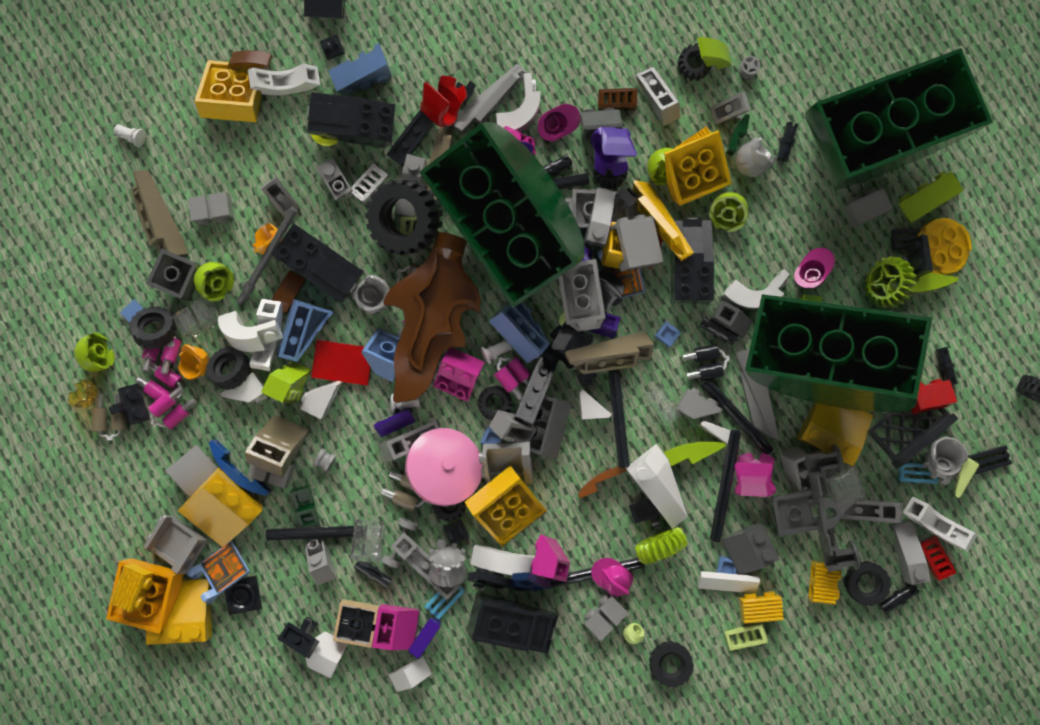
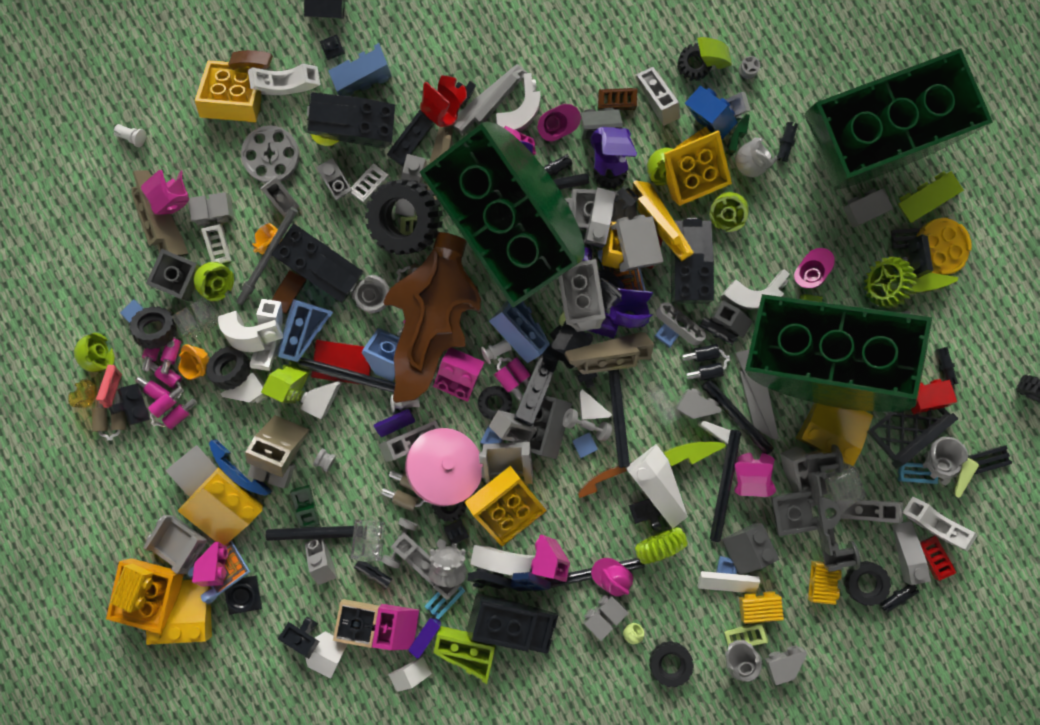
(109, 386): none -> coral tile
(163, 196): none -> dark pink piece
(210, 567): none -> dark pink slope
(223, 243): none -> white slope
(263, 149): none -> light grey wedge
(346, 374): none -> black axle
(468, 654): none -> lime wedge
(571, 418): none -> light grey wheel
(584, 445): none -> medium blue tile
(632, 301): none -> dark purple piece
(679, 316): none -> light grey beam
(711, 111): none -> blue brick
(743, 661): none -> light grey hair
(786, 665): none -> light grey slope

